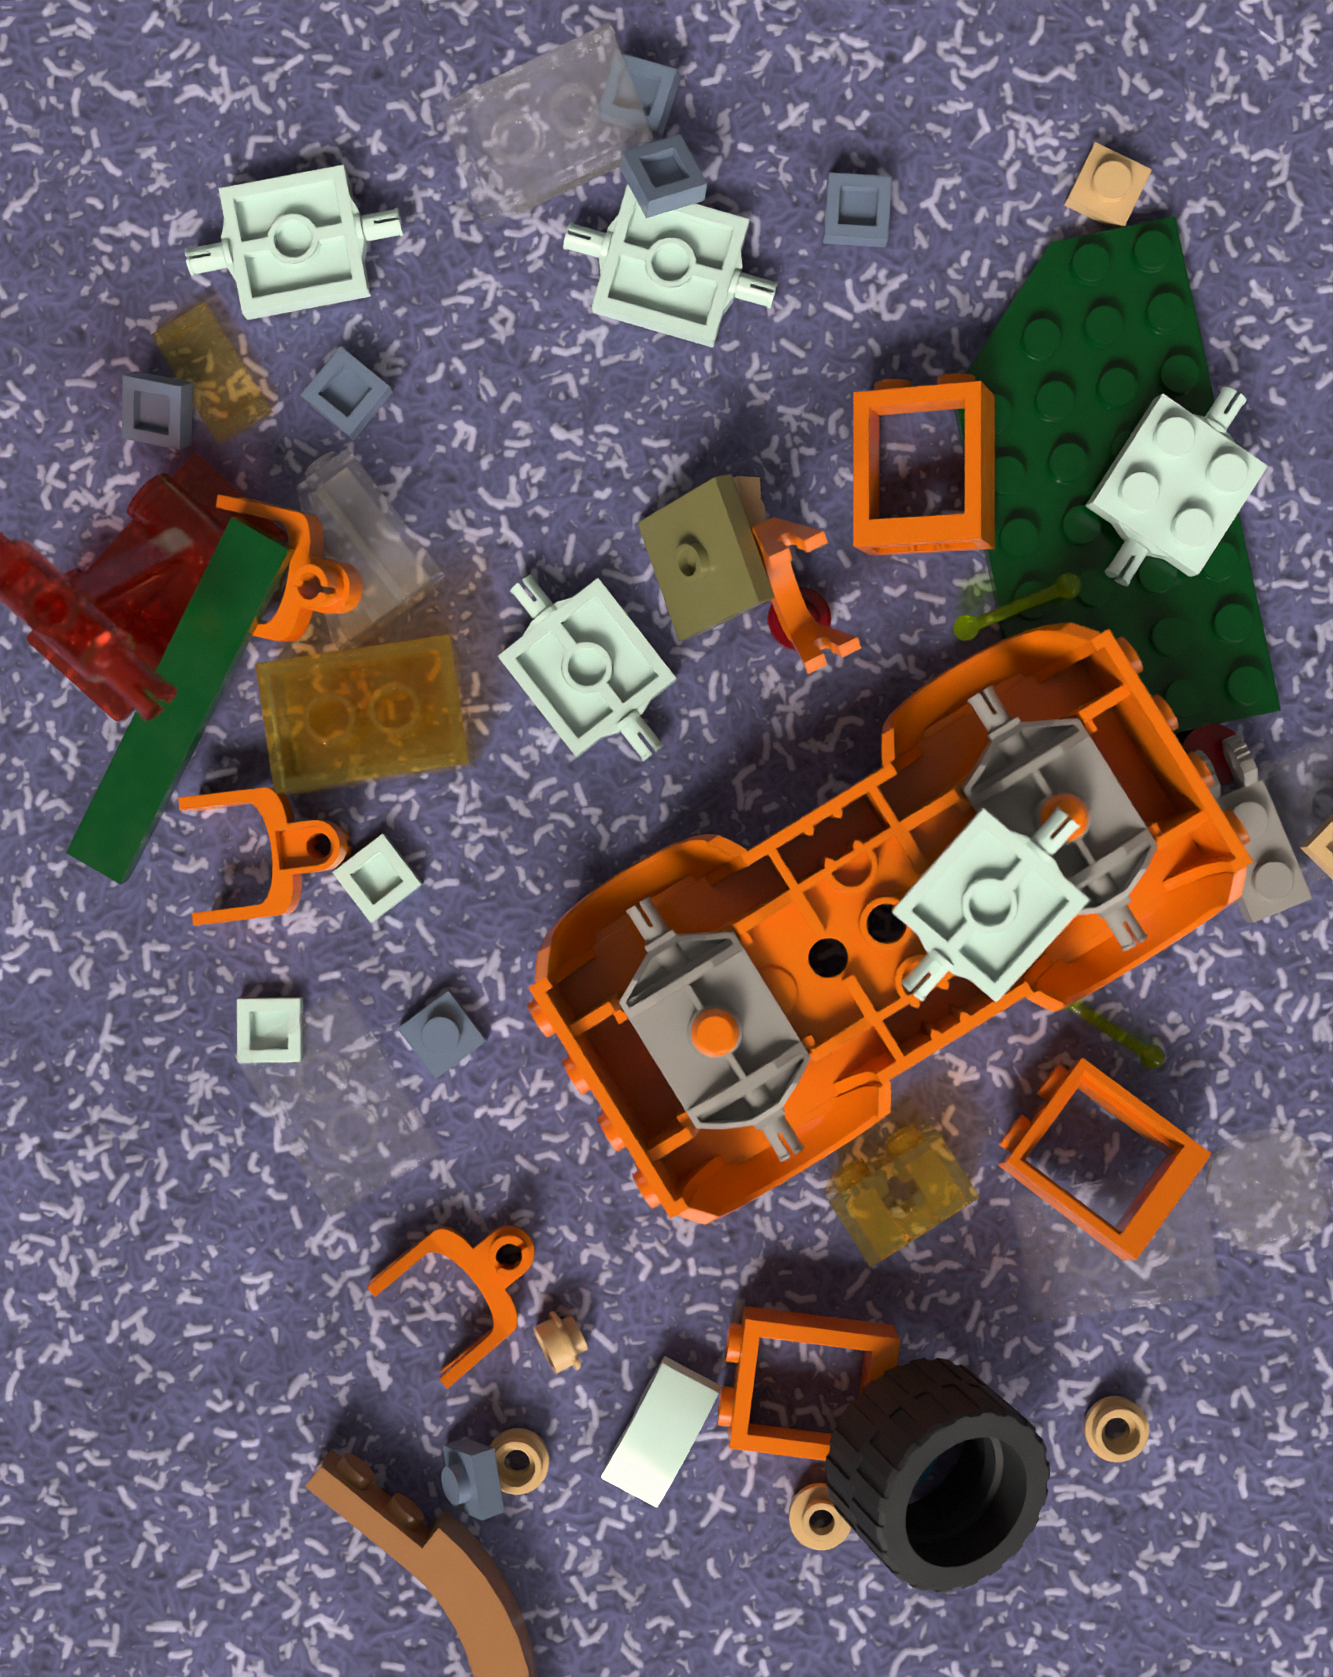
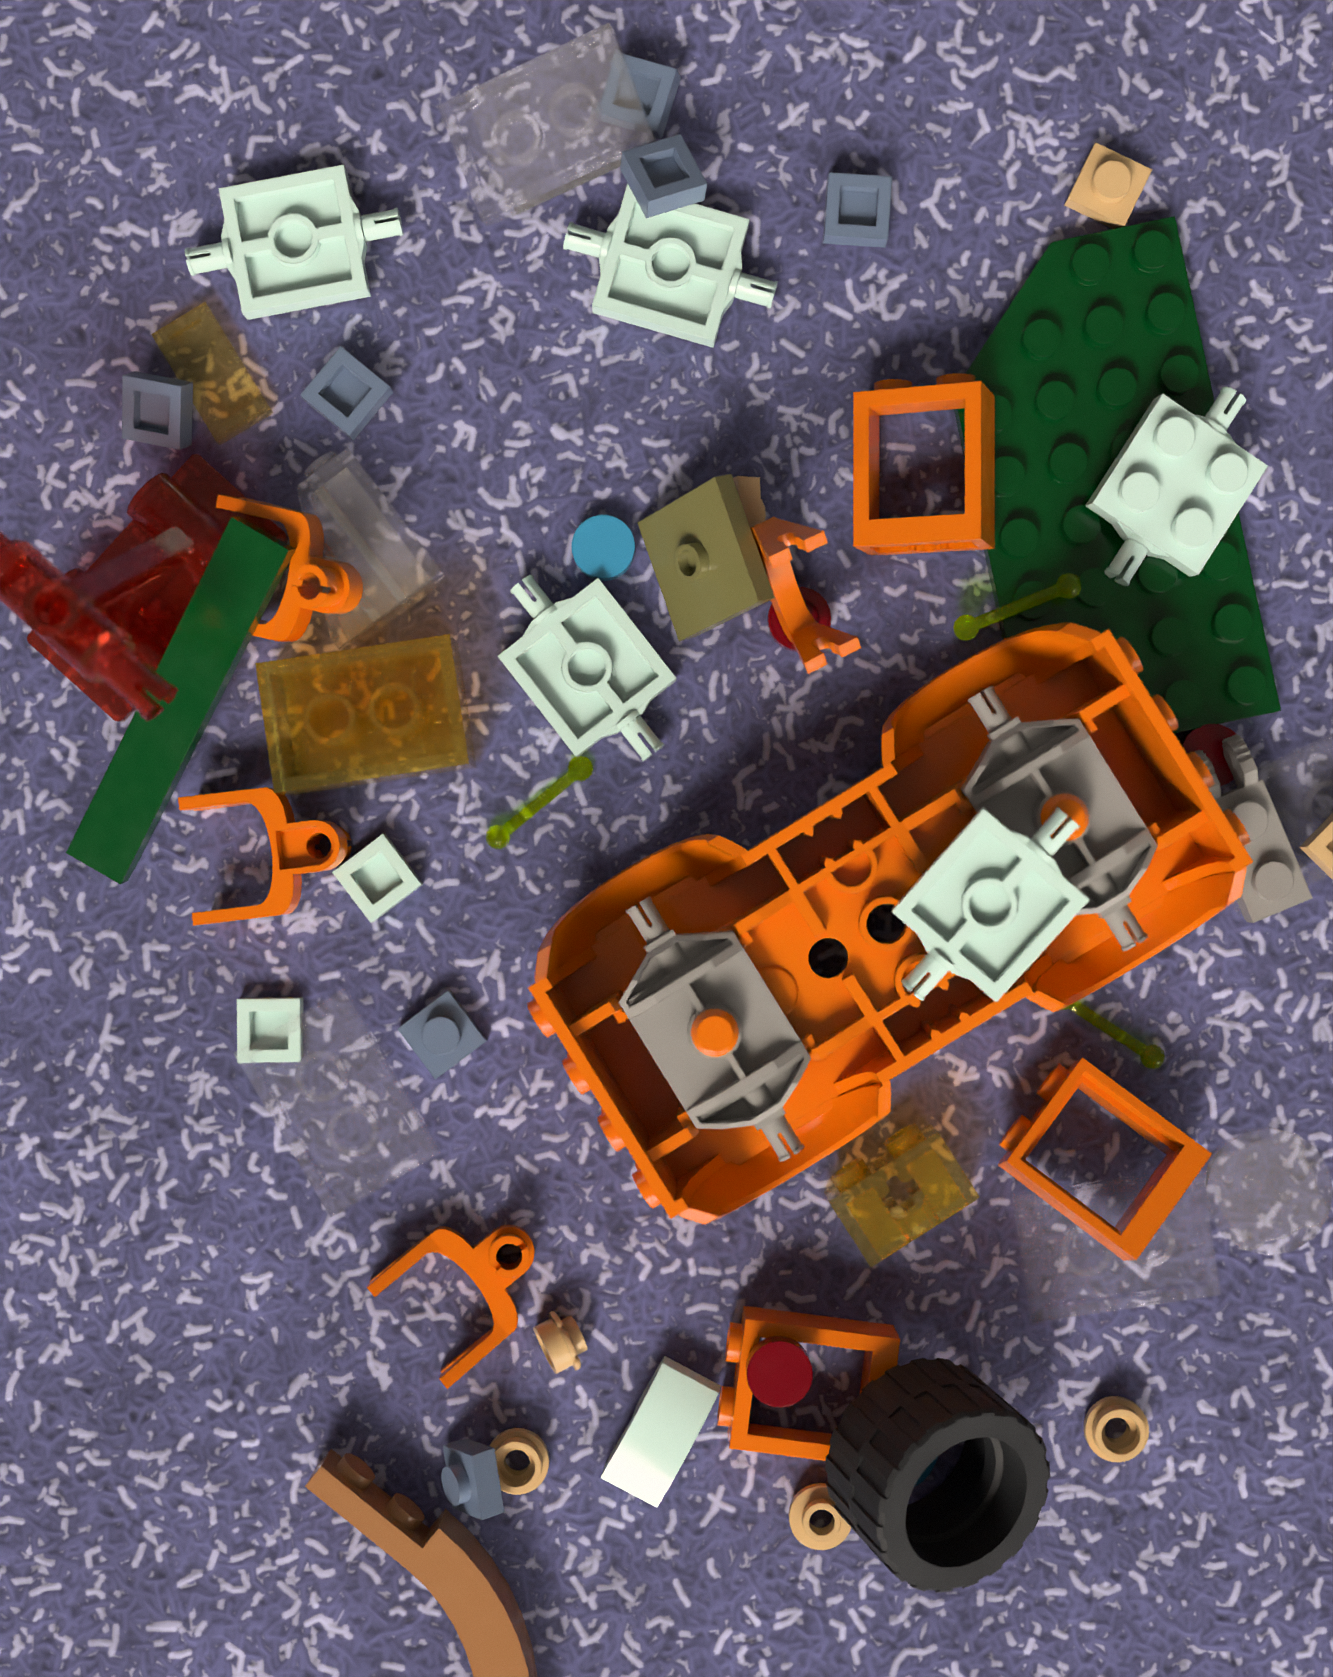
(578, 770): none -> clear neon green hinge
(603, 547): none -> dark azure tile
(779, 1371): none -> dark red tile

